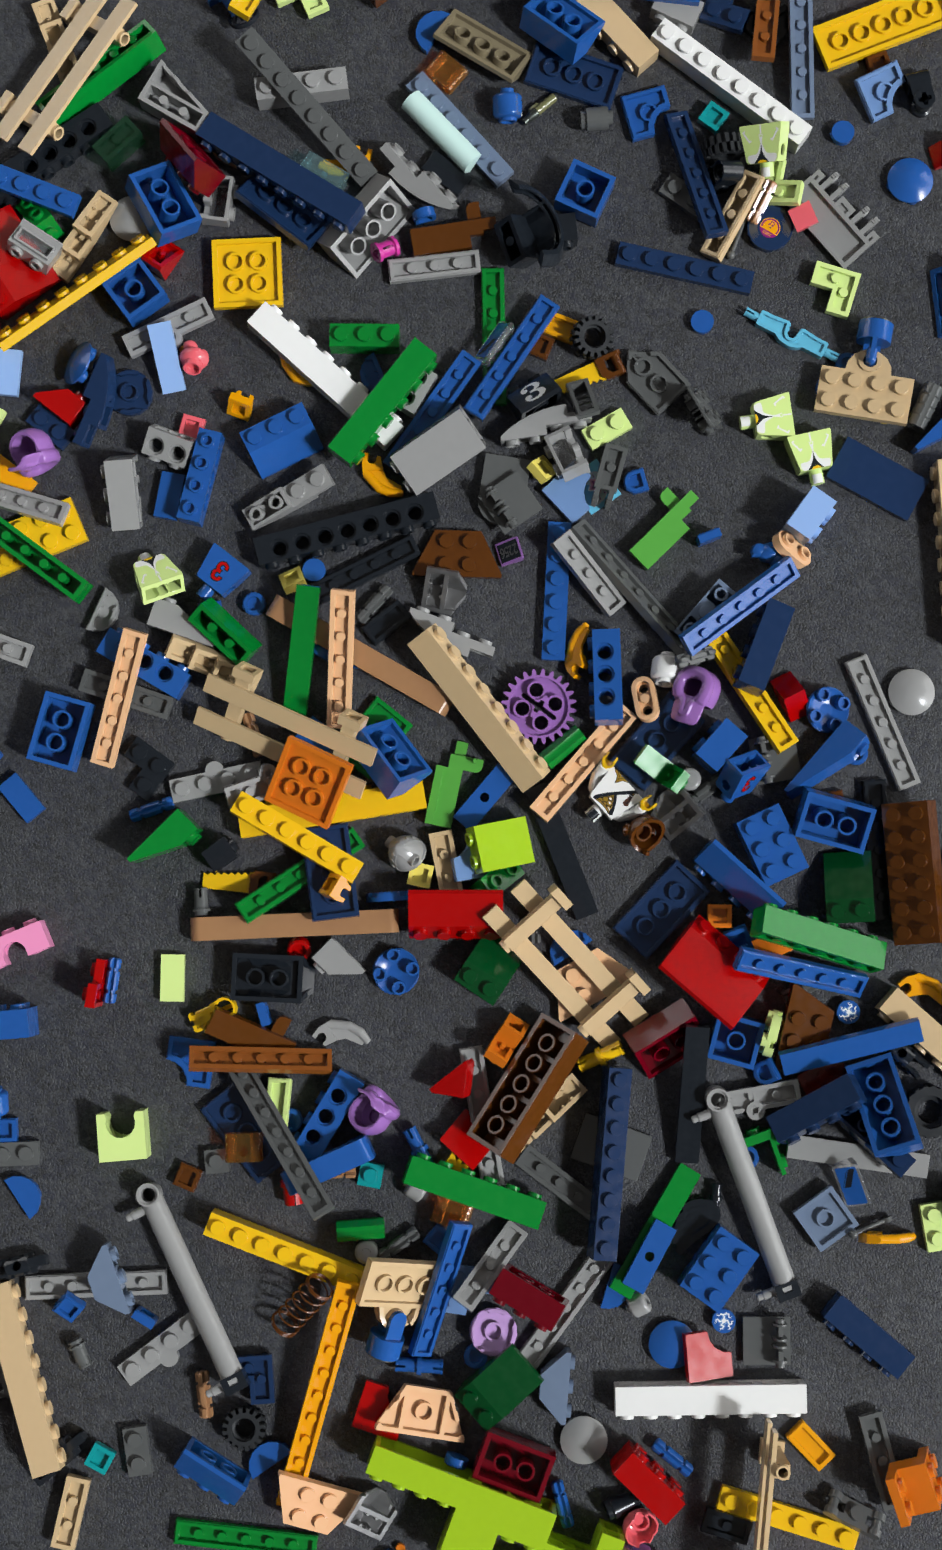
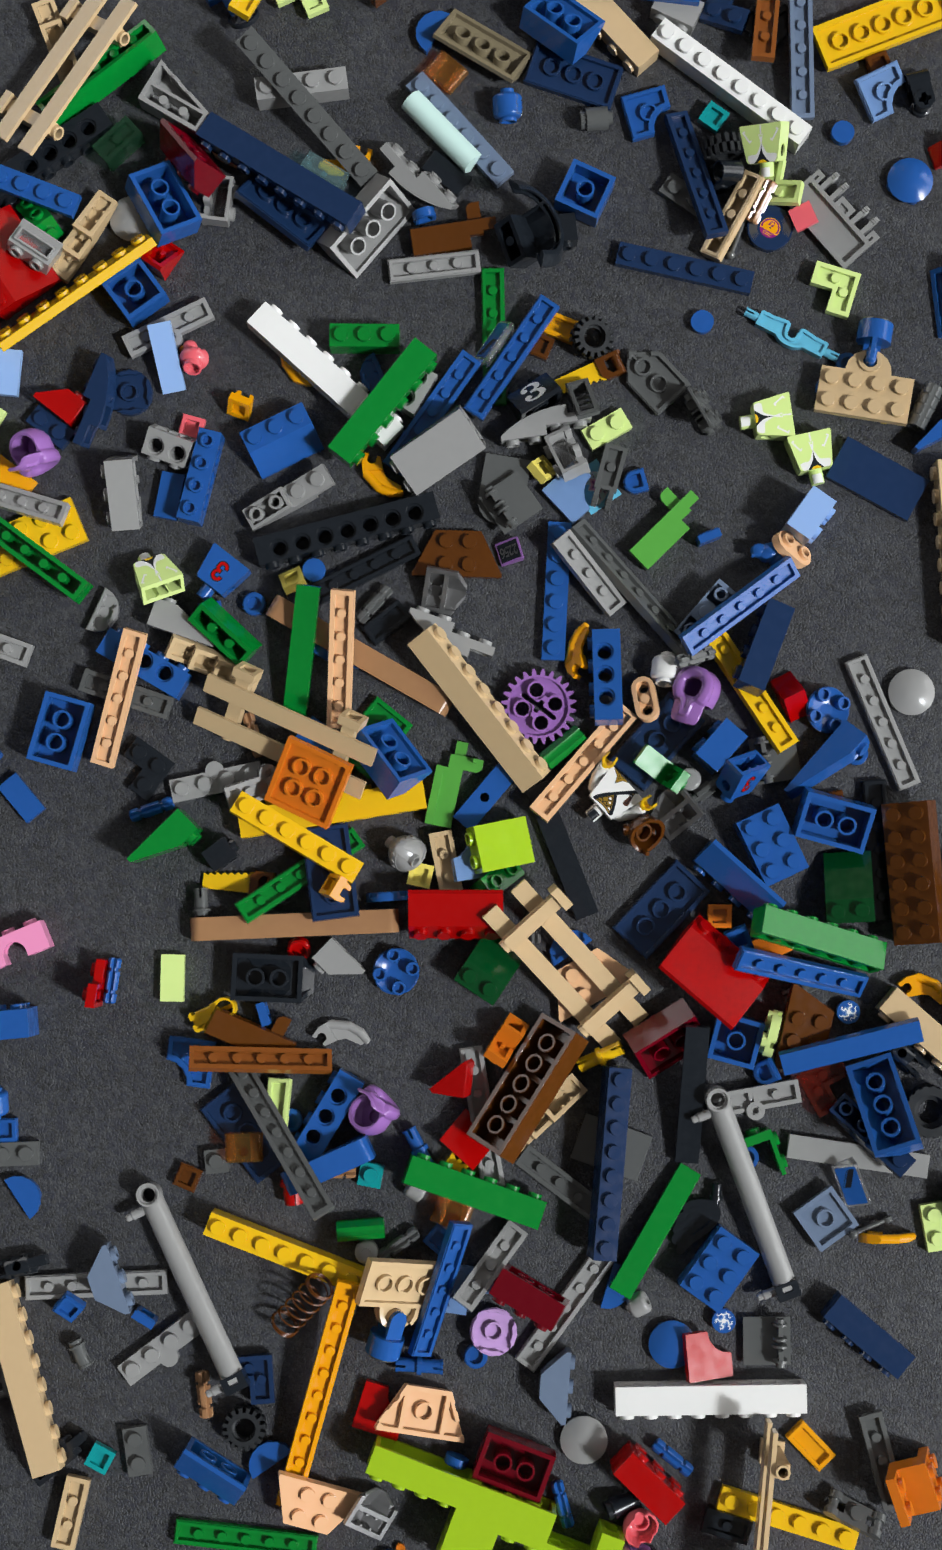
(78, 363): blue dish -> none
(123, 1147): yellowish green piece -> none
(247, 273): yellow plate -> none
(391, 248): dark pink bush -> none
(498, 1387): dark green slope -> none
(538, 108): piece -> none
(642, 1270): blue tile -> none
(816, 1109): dark blue brick -> none

